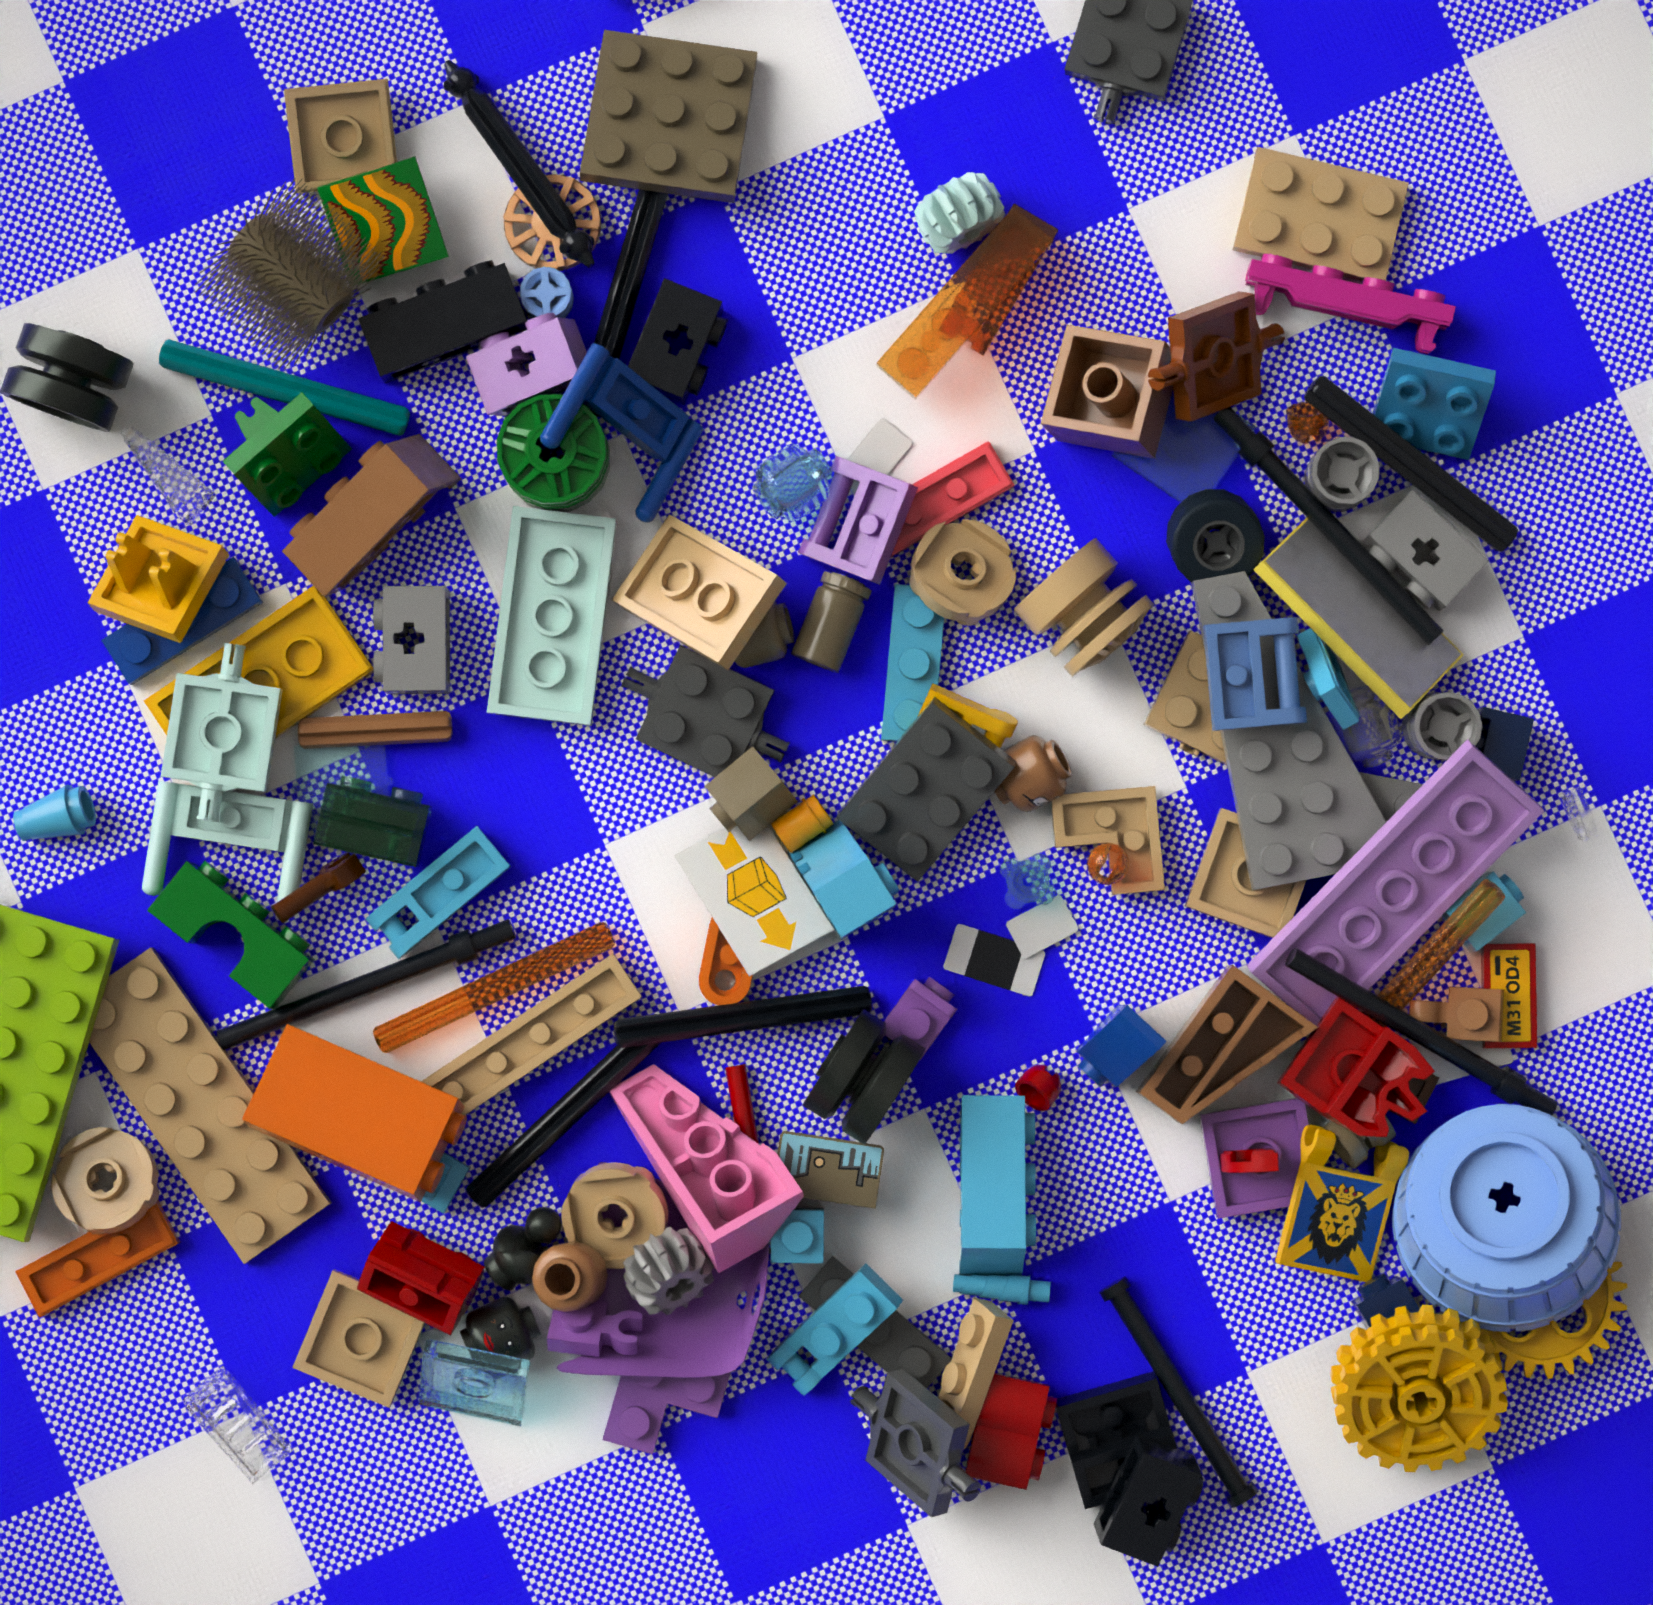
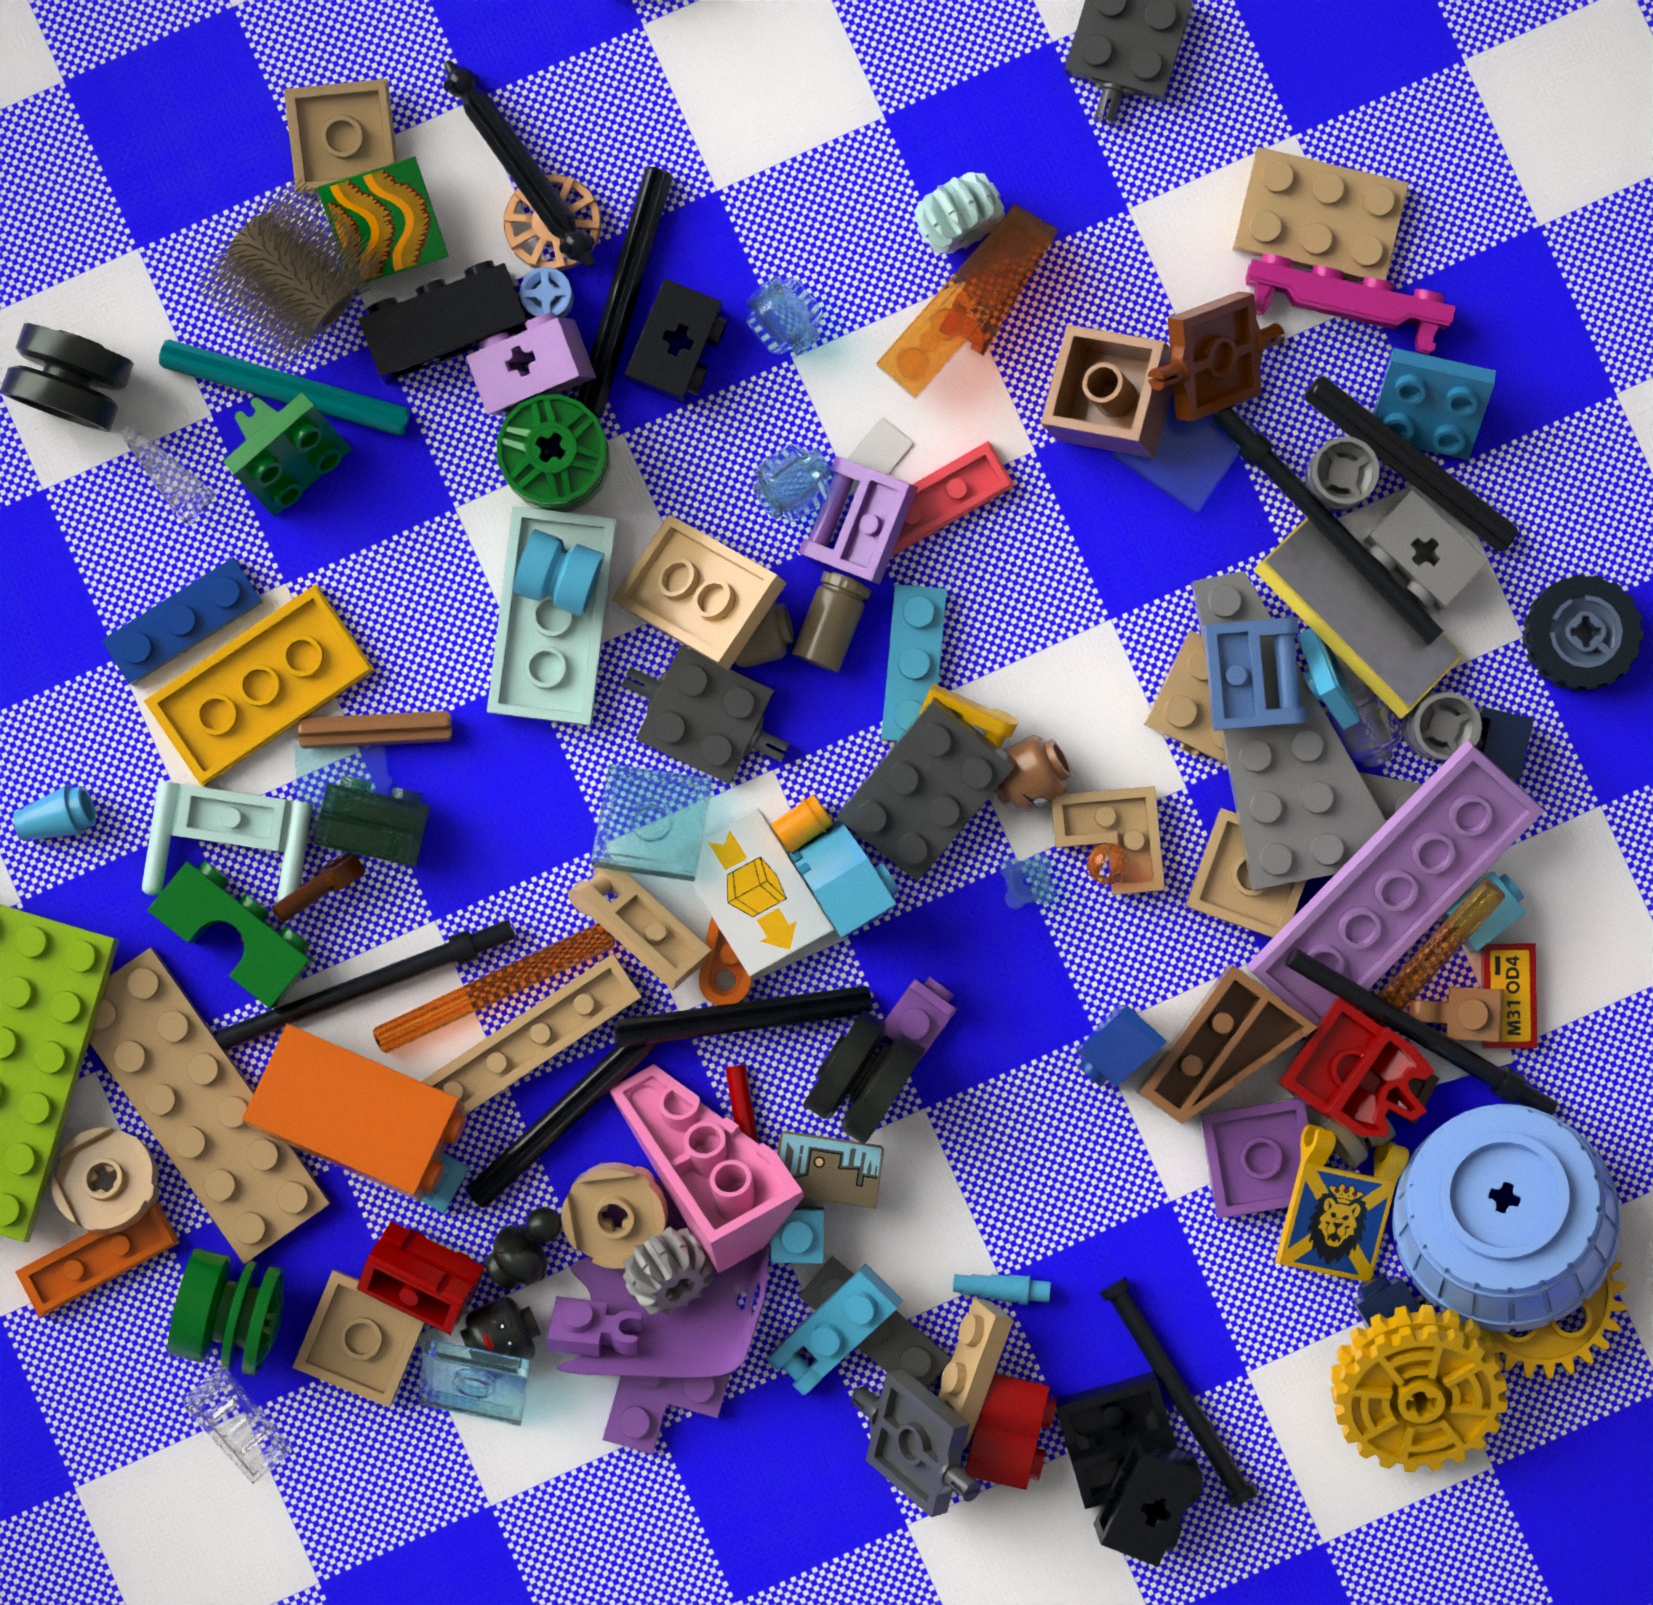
(157, 578): yellow plate -> none
(221, 732): light aqua plate -> none
(226, 1311): none -> green wheel
(367, 511): medium nougat wedge -> none
(429, 613): light grey brick -> none
(439, 891): medium azure plate -> none
(557, 572): none -> medium azure wheel
(569, 1276): medium nougat head -> none
(633, 410): blue plate -> none
(641, 925): none -> tan plate
(651, 822): none -> clear light blue tile
(668, 116): dark tan plate -> none
(749, 795): dark tan brick -> none
(784, 316): none -> clear light blue head
(947, 594): tan plate -> none
(992, 960): sticker -> none
(995, 1184): medium azure wedge -> none
(1039, 1087): red hinge -> none
(1042, 927): white sticker -> none
(1084, 607): tan wheel -> none
(1230, 550): black wheel -> none
(1249, 1160): red tile -> none
(1305, 422): clear orange hinge -> none
(1579, 814): clear tile -> none
(1583, 633): none -> black wheel

